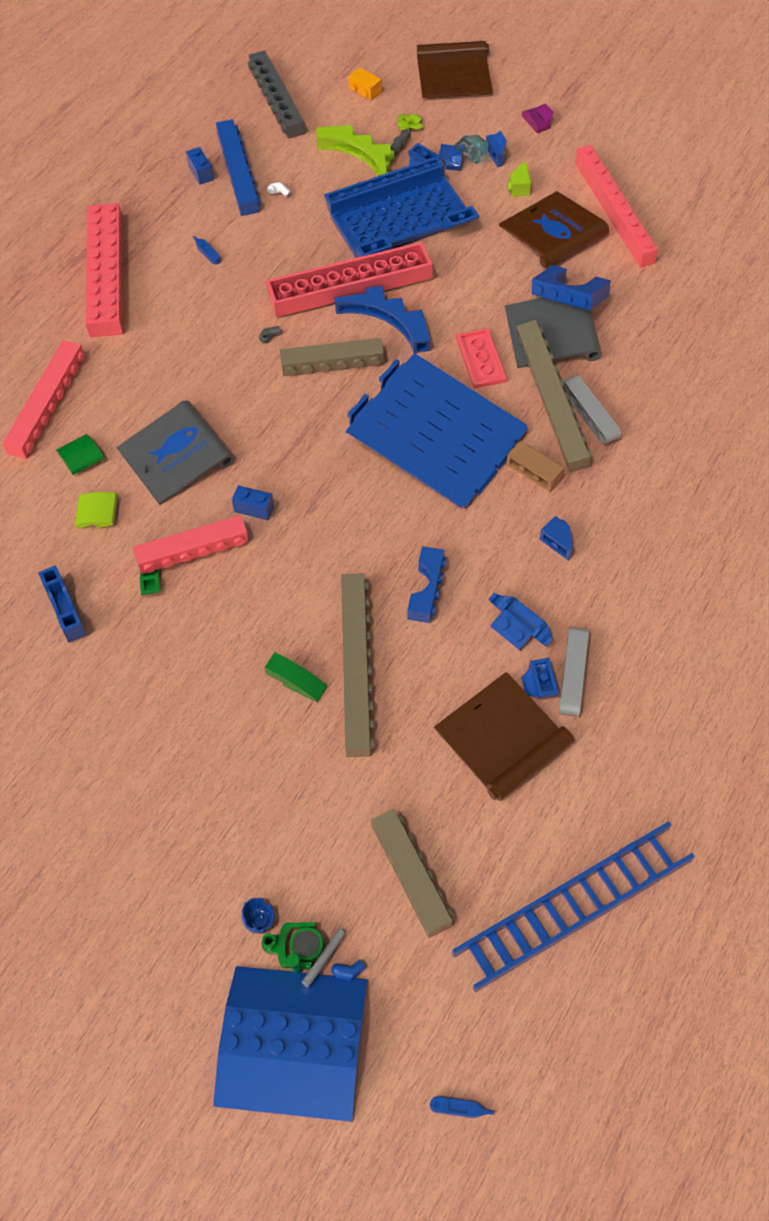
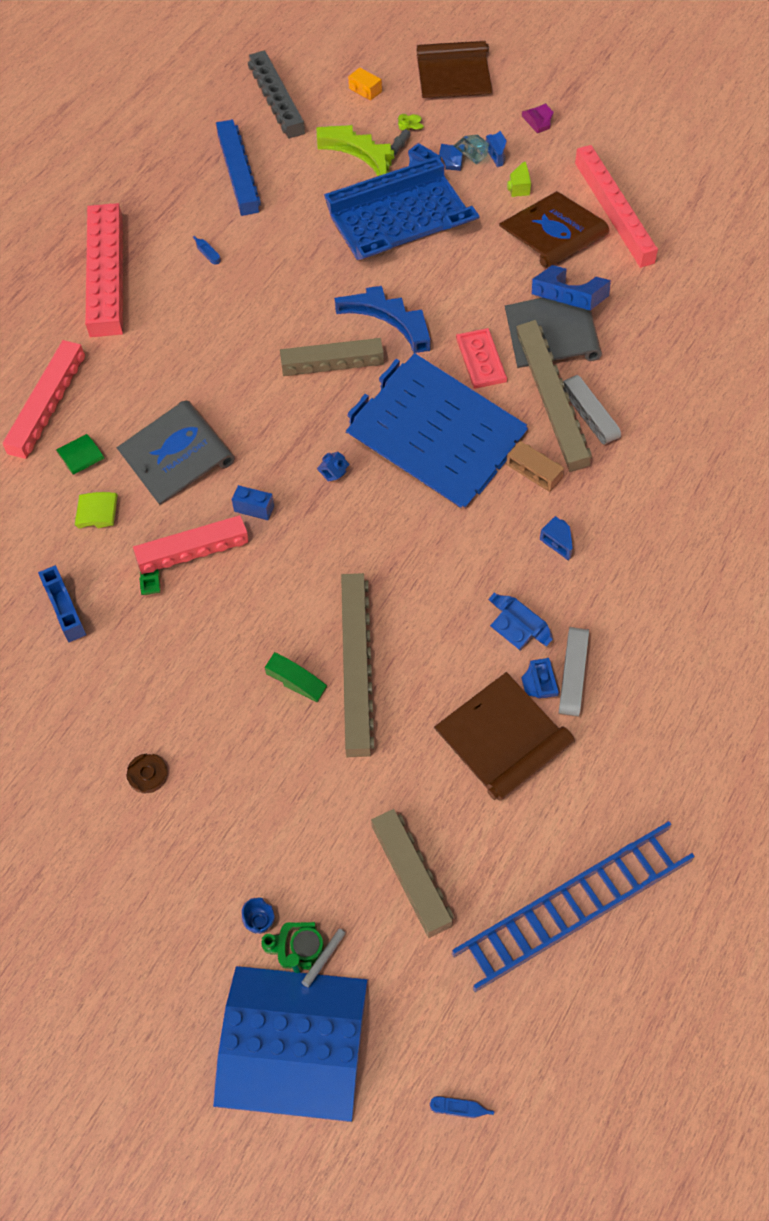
(147, 773): none -> reddish brown tile
(199, 165): blue brick -> none
(267, 333): dark grey arm -> none
(278, 188): white arm -> none
(333, 466): none -> blue brick
(347, 972): blue arm -> none
(350, 277): coral brick -> none
(421, 604): blue arch -> none

